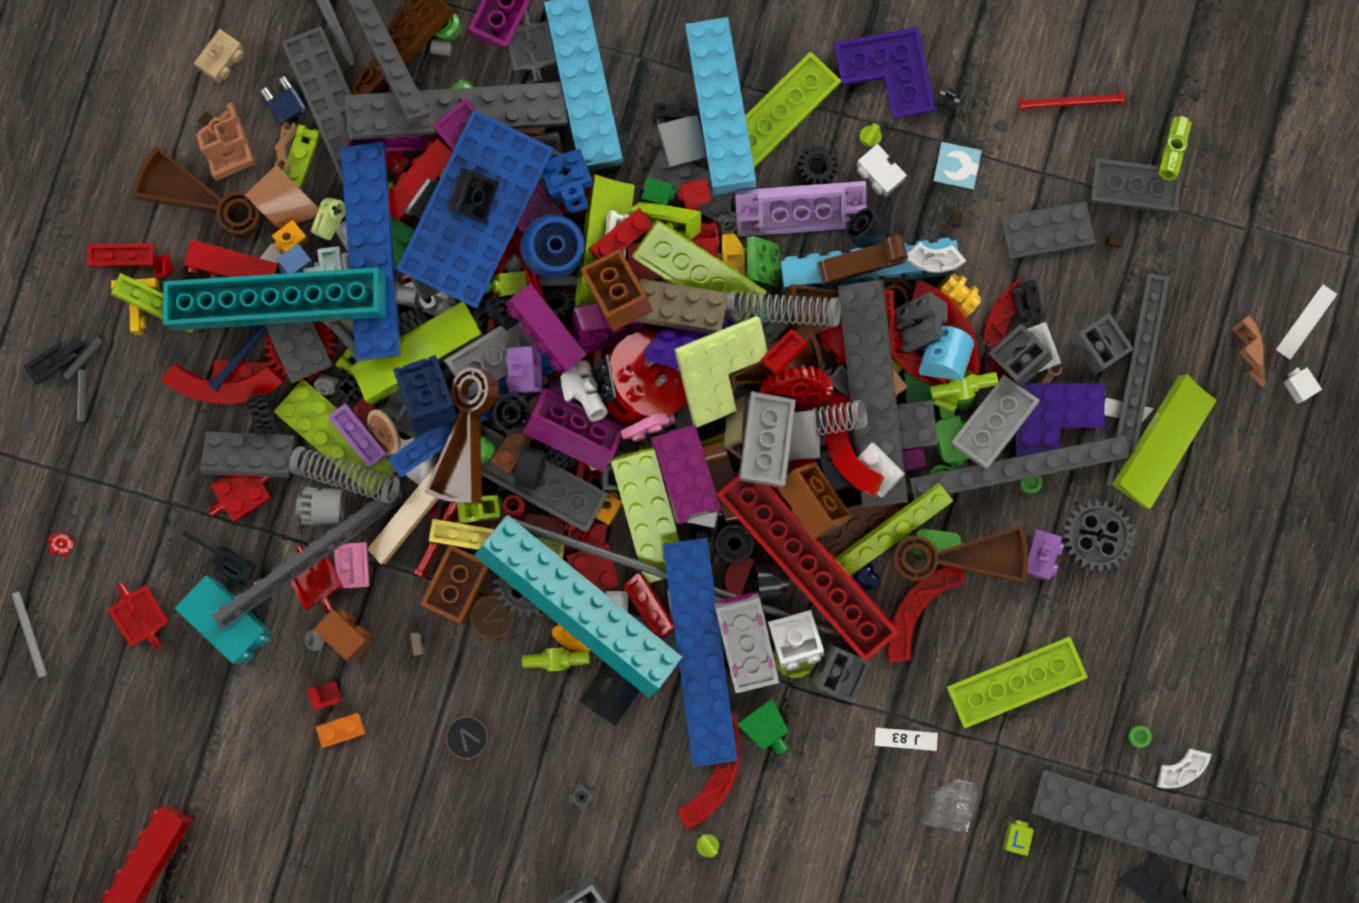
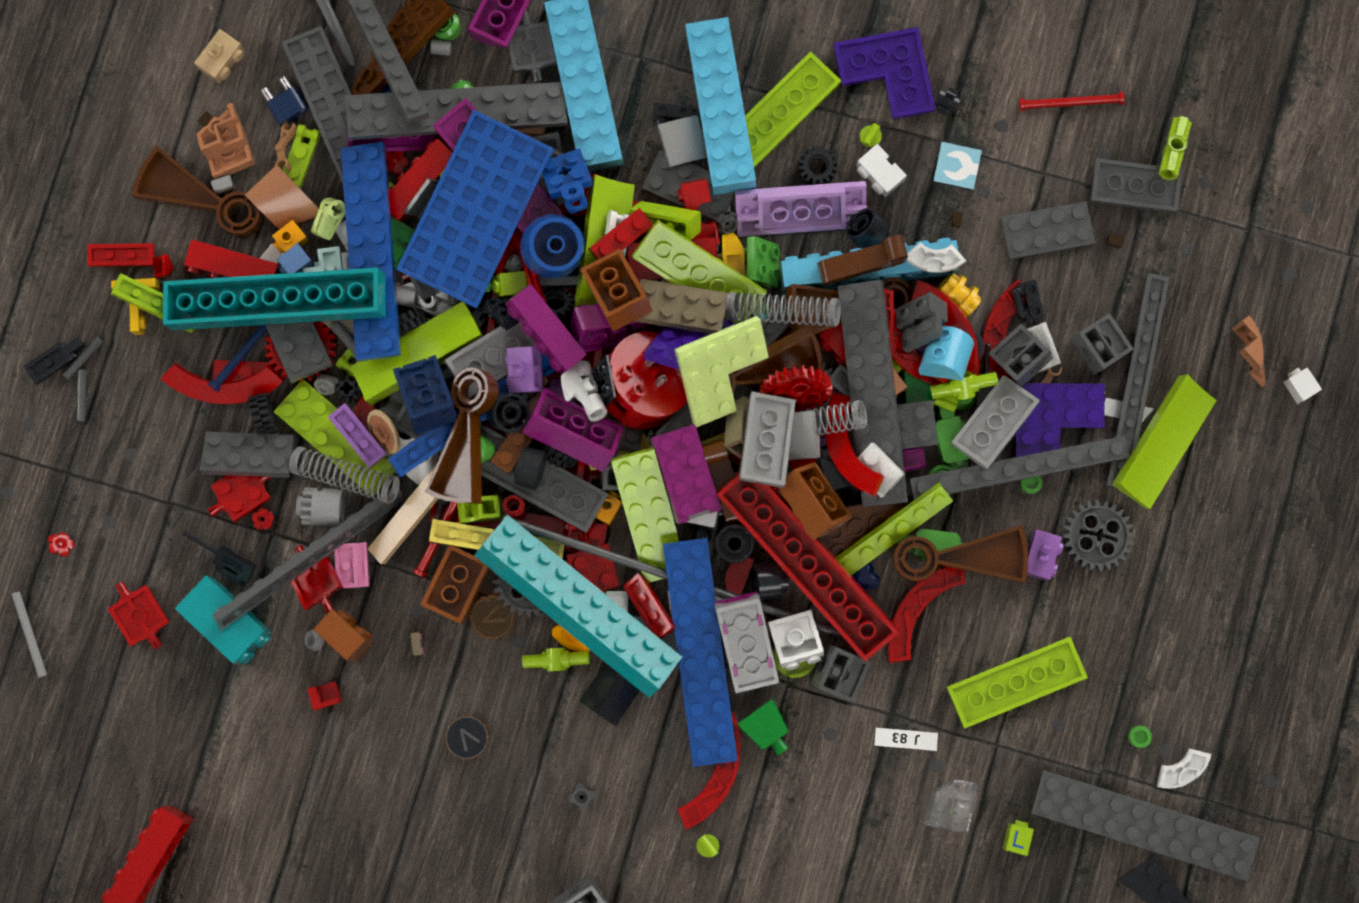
(223, 184): none -> light grey hinge
(267, 523): none -> red plate
(340, 730): orange plate -> none
(472, 196): black brick -> none
(647, 427): bright pink plate -> none
(659, 192): green brick -> none
(784, 352): red plate -> none
(1306, 321): white sticker -> none

